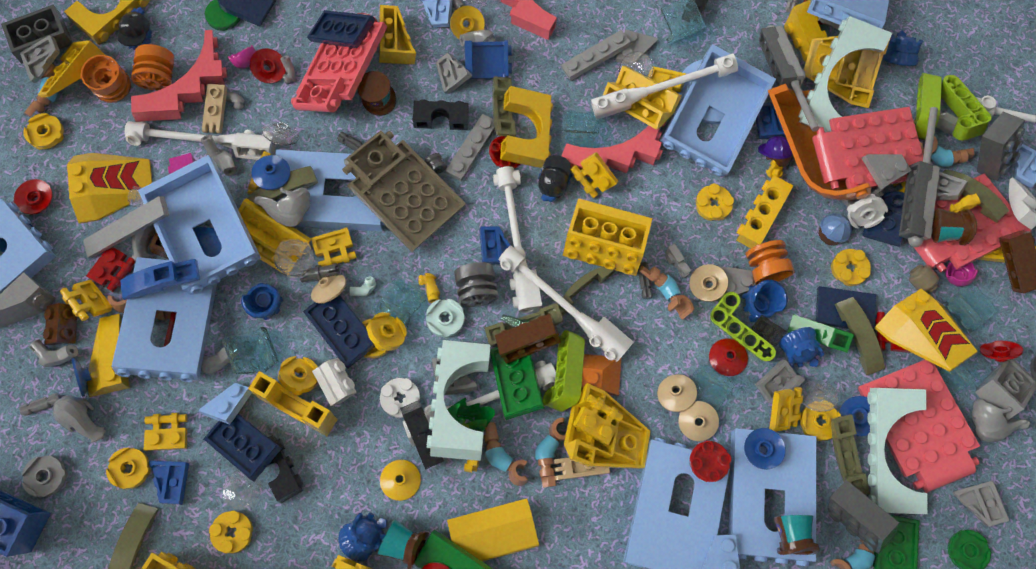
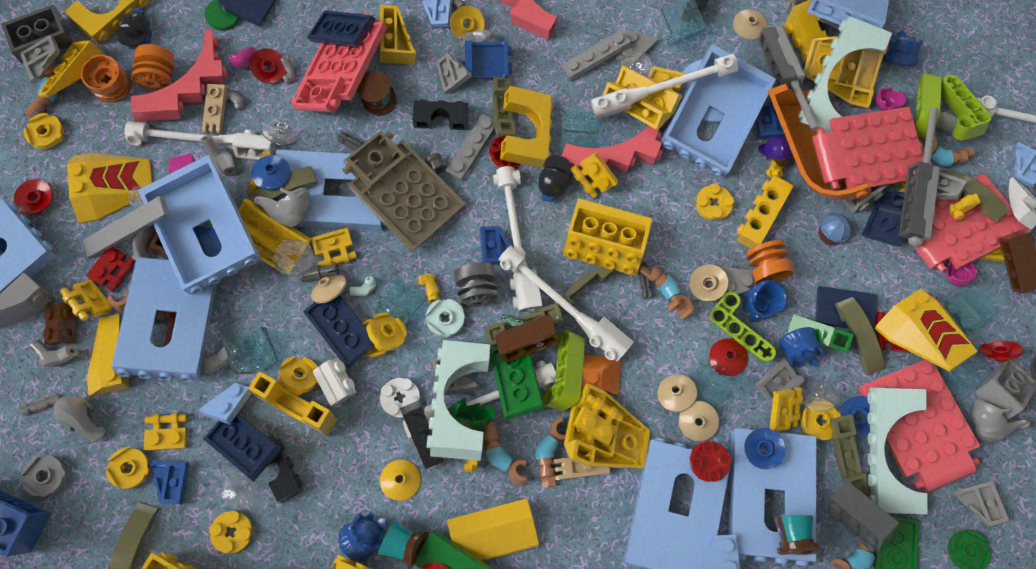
(82, 376): blue dish -> none
(158, 277): blue slope -> none
(262, 301): blue hair -> none
(675, 257): light grey plate -> none
(748, 29): none -> tan dish
(768, 330): clear smoke bracket -> none
(856, 258): yellow plate -> none
(871, 204): white plate -> none
(886, 167): light grey wing -> none
(888, 99): none -> dark pink hair
(924, 278): dark tan head -> none
(954, 226): reddish brown hat -> none
(1000, 146): dark grey brick -> none

